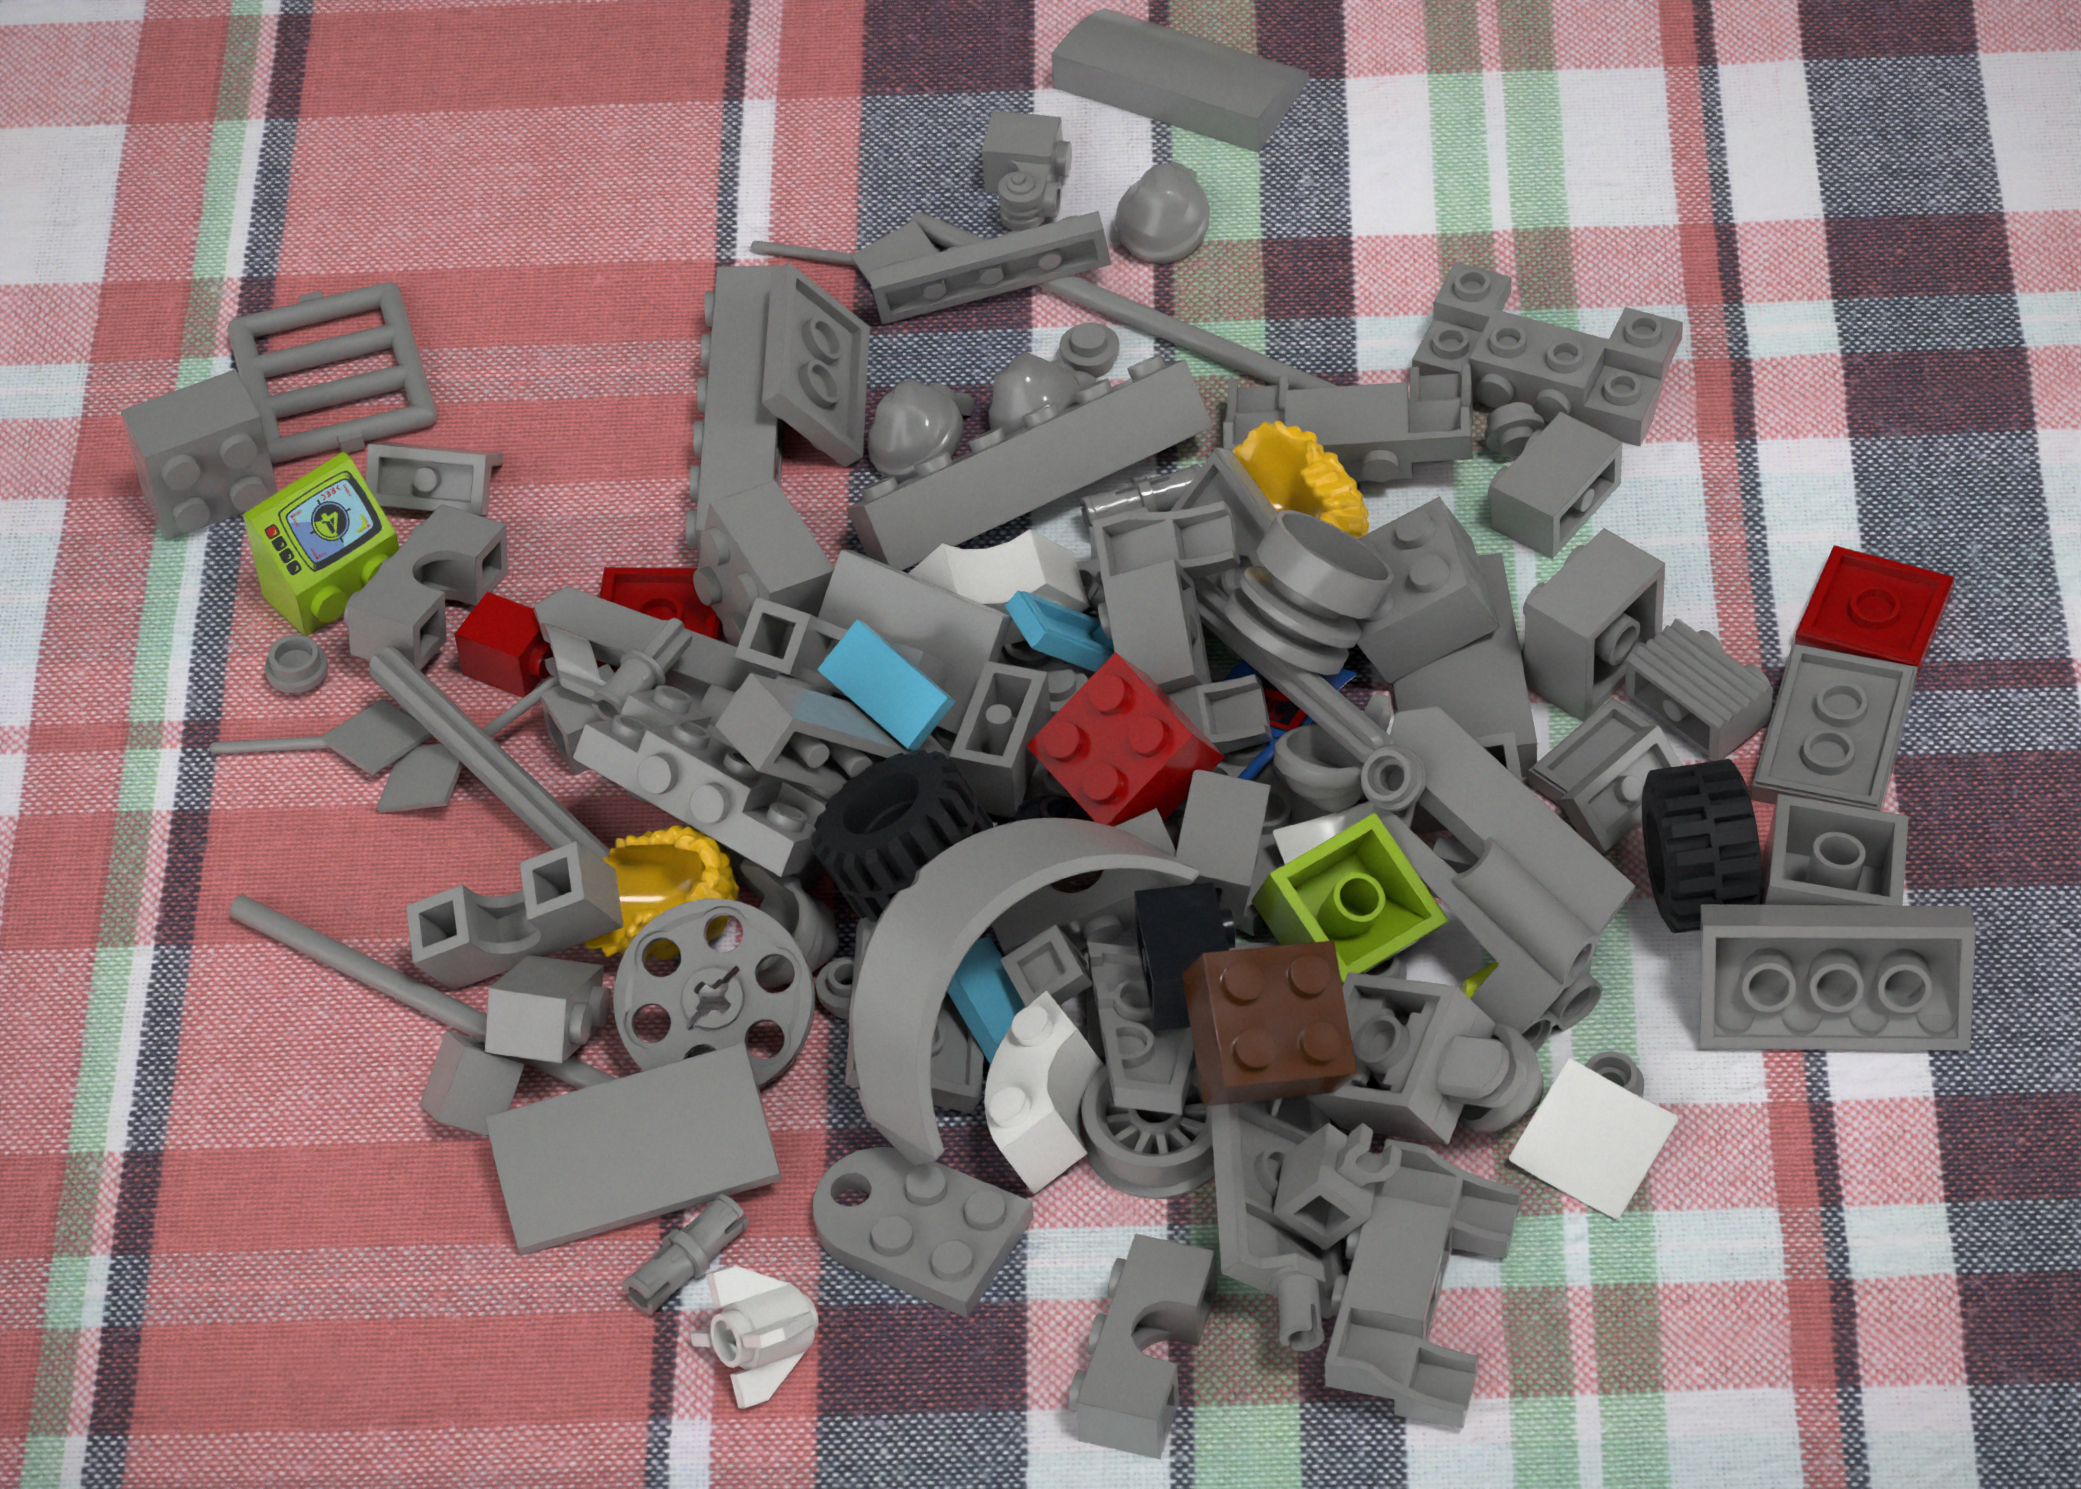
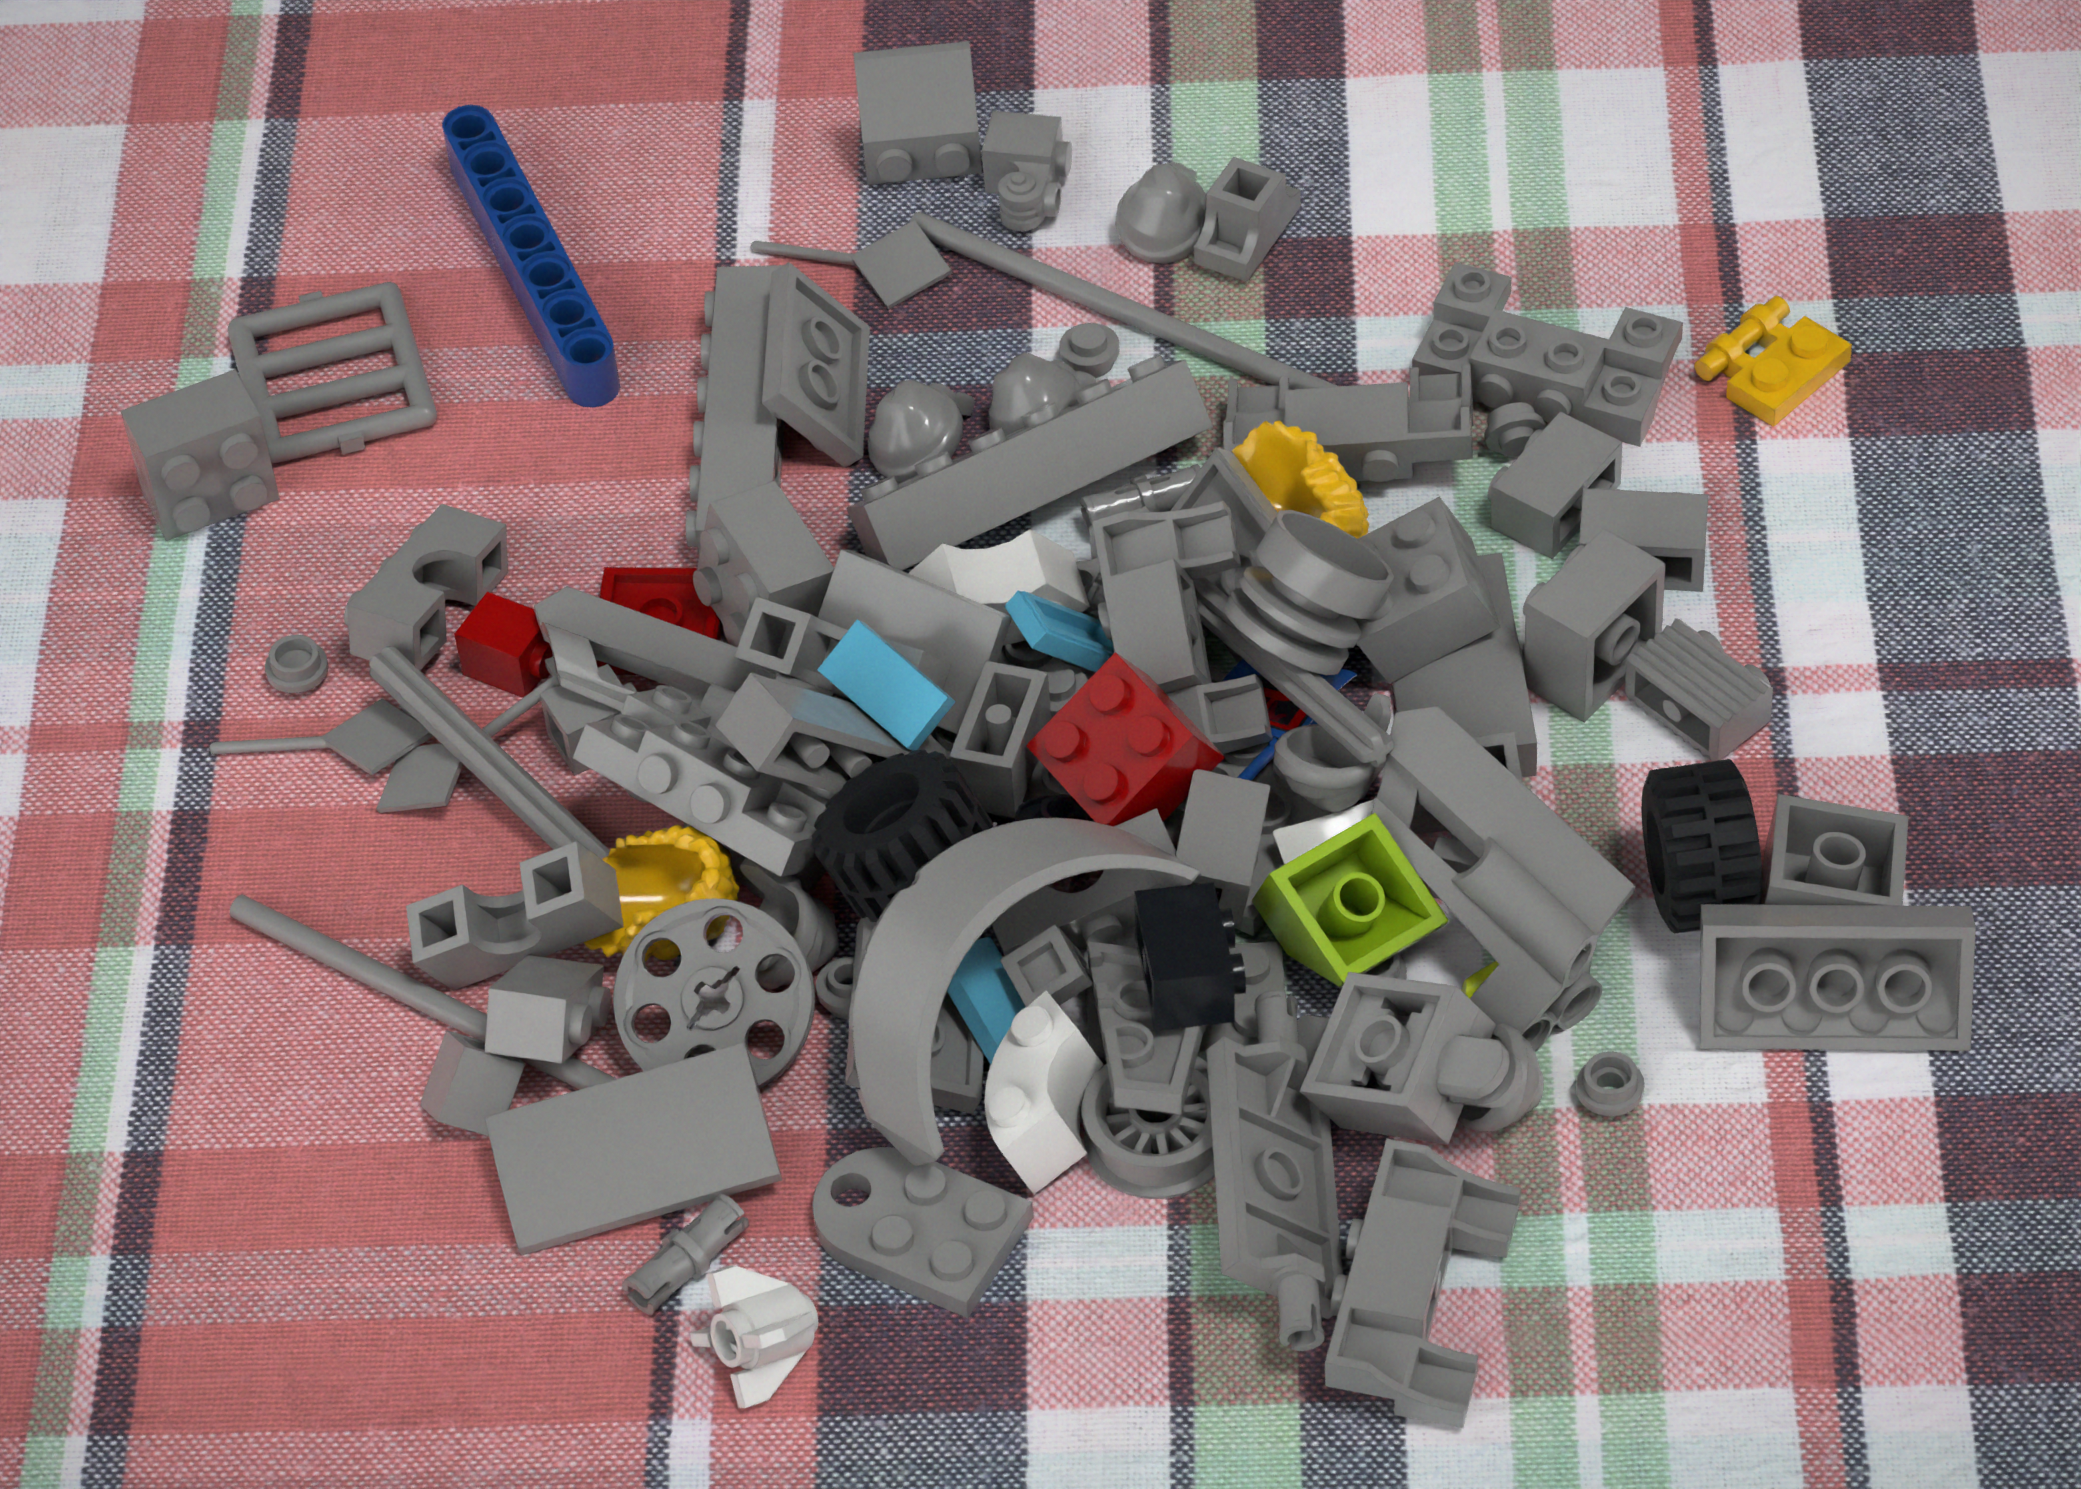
(319, 543): lime slope -> none
(430, 476): light grey panel -> none
(531, 256): none -> blue beam
(643, 667): light grey axle -> none
(918, 113): none -> light grey slope
(989, 267): light grey plate -> none
(1156, 1297): light grey arch -> none
(1176, 78): light grey slope -> none
(1244, 218): none -> light grey brick
(1269, 1023): reddish brown brick -> none
(1331, 1183): light grey brick -> none
(1376, 772): light grey plate -> none
(1584, 749): light grey tile -> none
(1593, 1139): white sticker -> none
(1610, 796): light grey plate -> none
(1659, 523): none -> light grey brick
(1785, 372): none -> yellow plate
(1835, 729): light grey tile -> none
(1875, 608): red tile -> none

